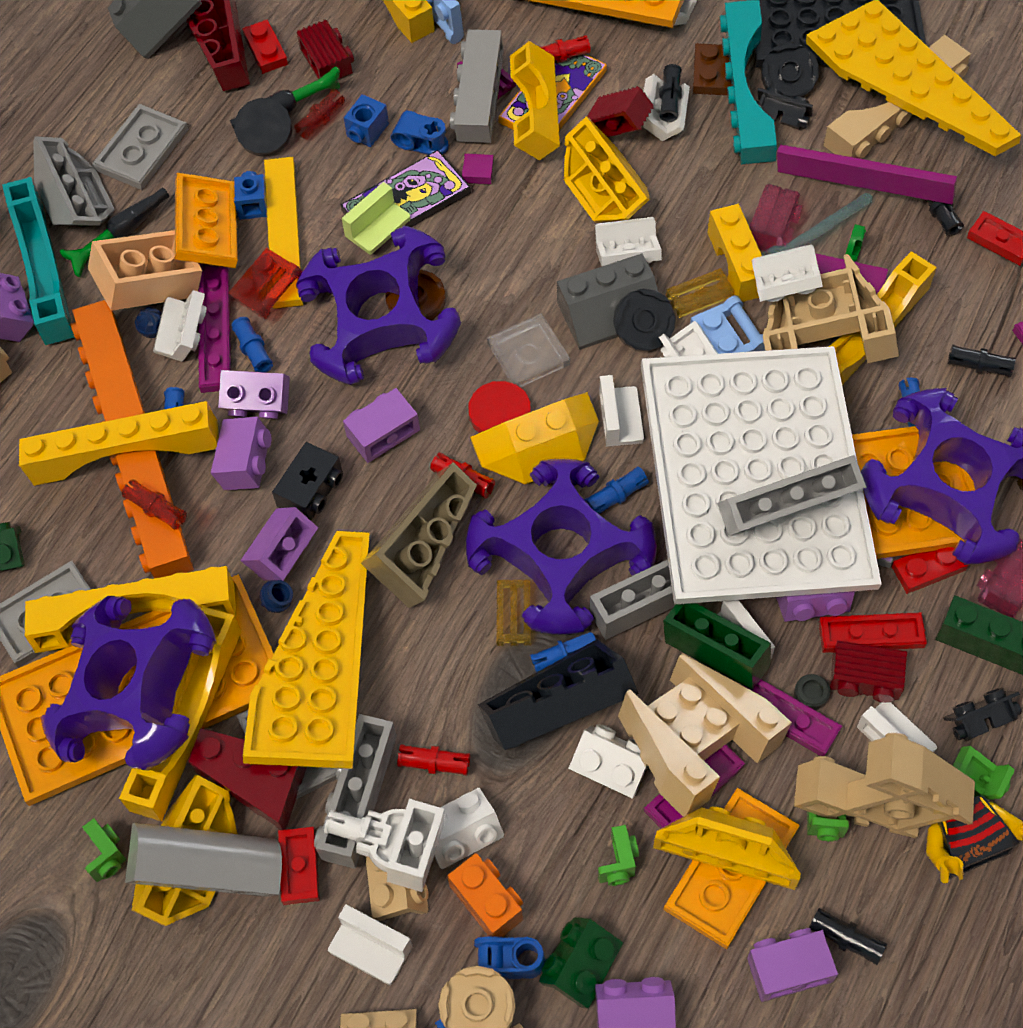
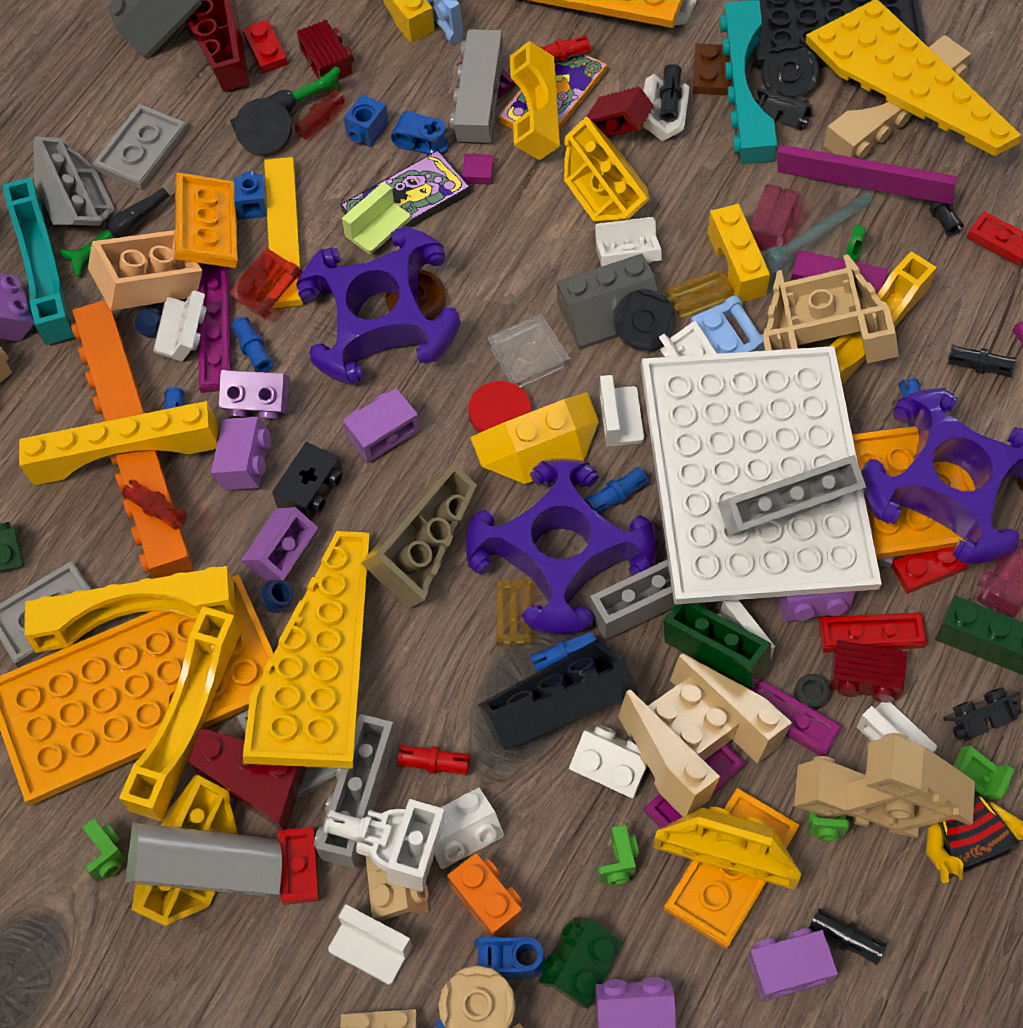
(149, 698): dark purple piece -> none
(484, 483): red pin -> none
(786, 273): white bracket -> none

